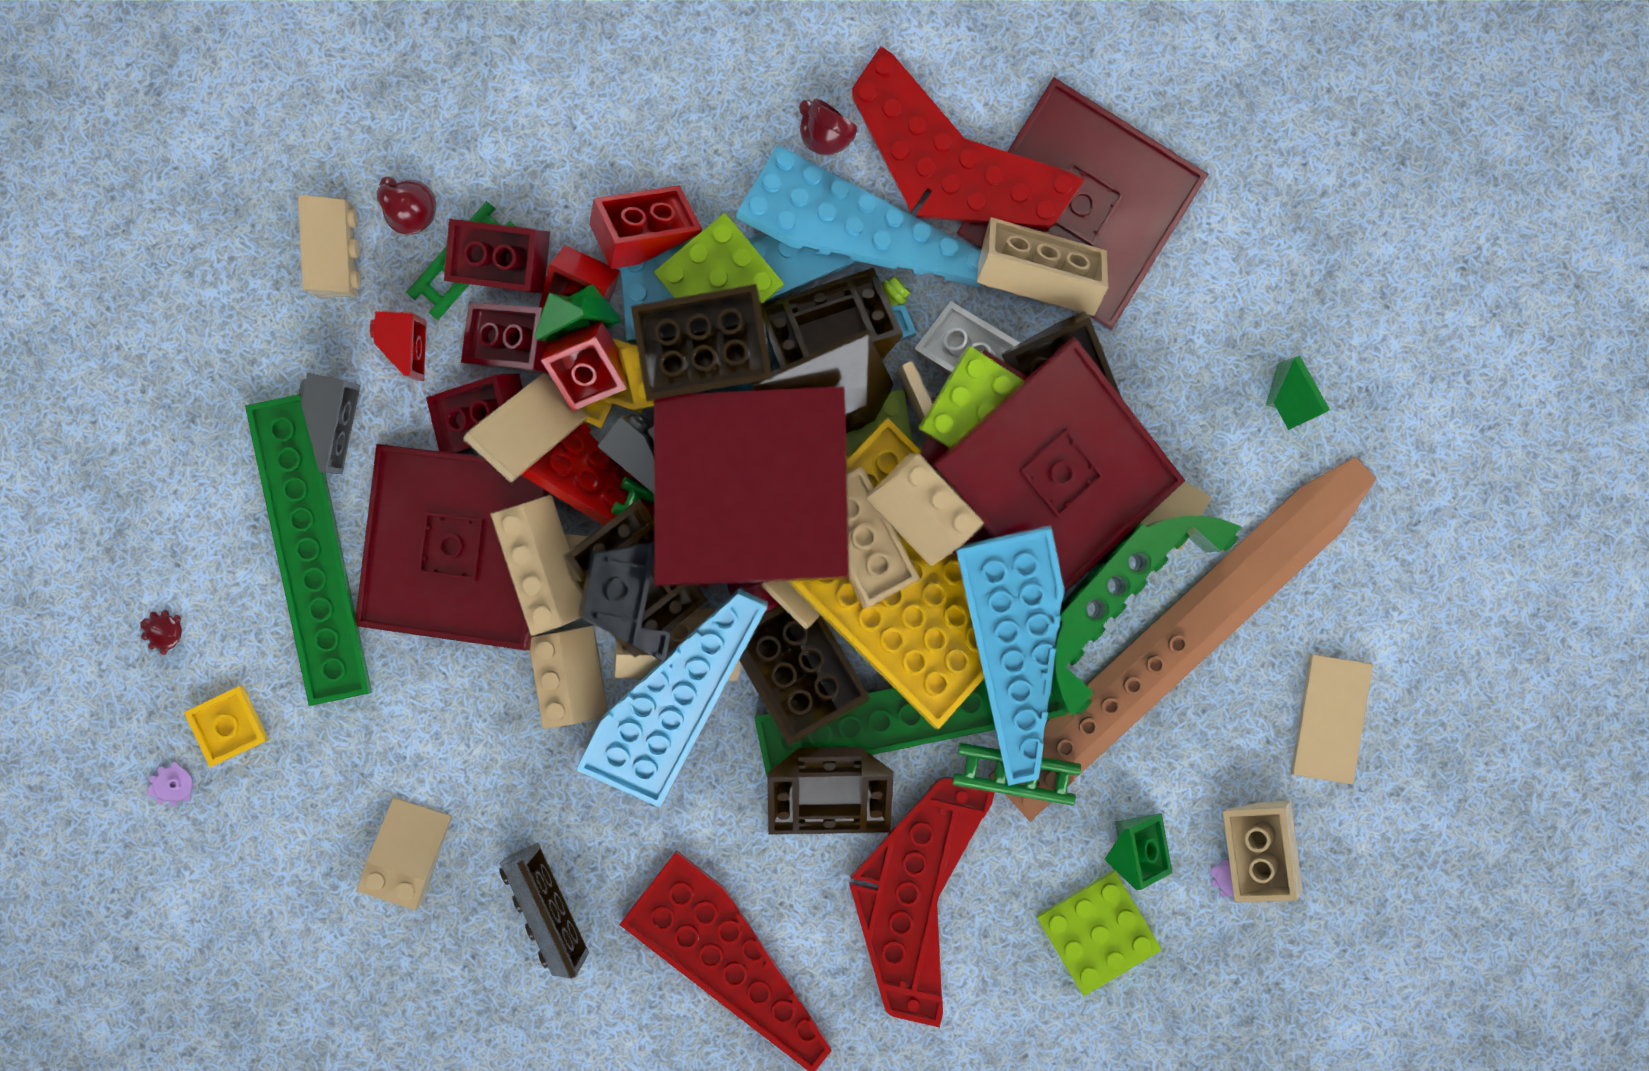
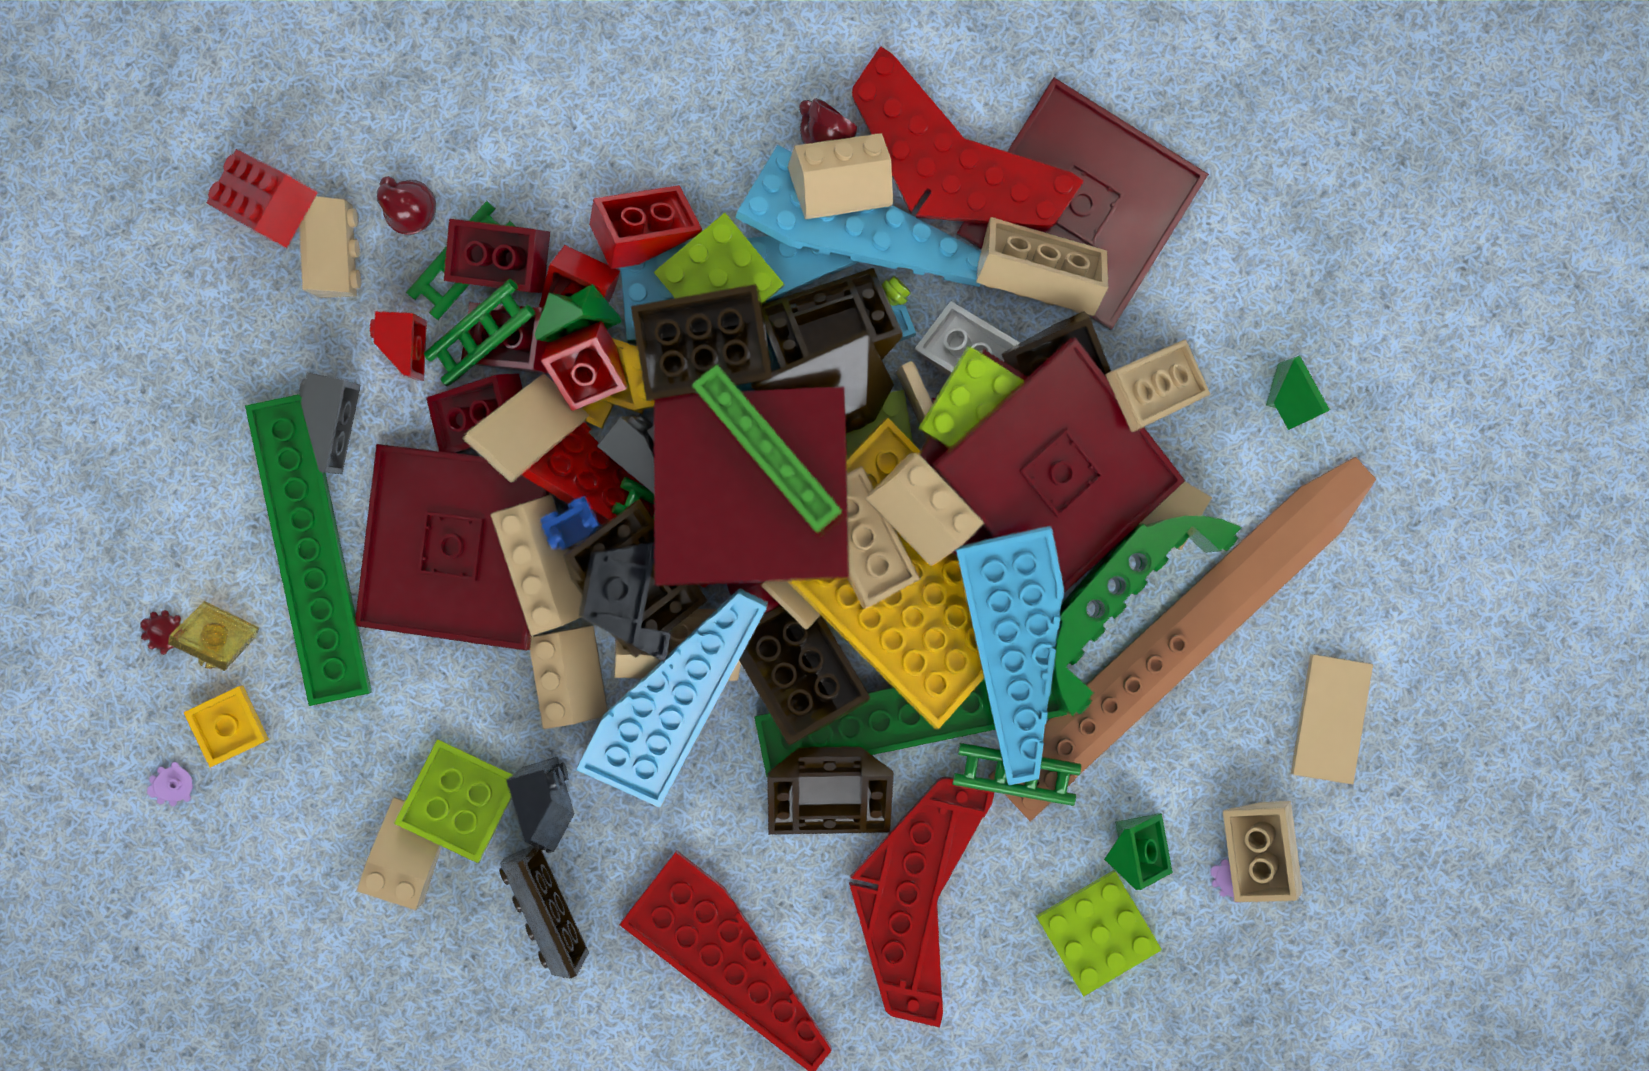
(213, 636): none -> clear yellow tile
(261, 197): none -> red brick
(456, 801): none -> lime plate
(497, 335): none -> green bar
(542, 802): none -> black wedge
(570, 526): none -> blue piece
(767, 448): none -> bright green plate
(842, 176): none -> tan slope
(1158, 385): none -> tan tile

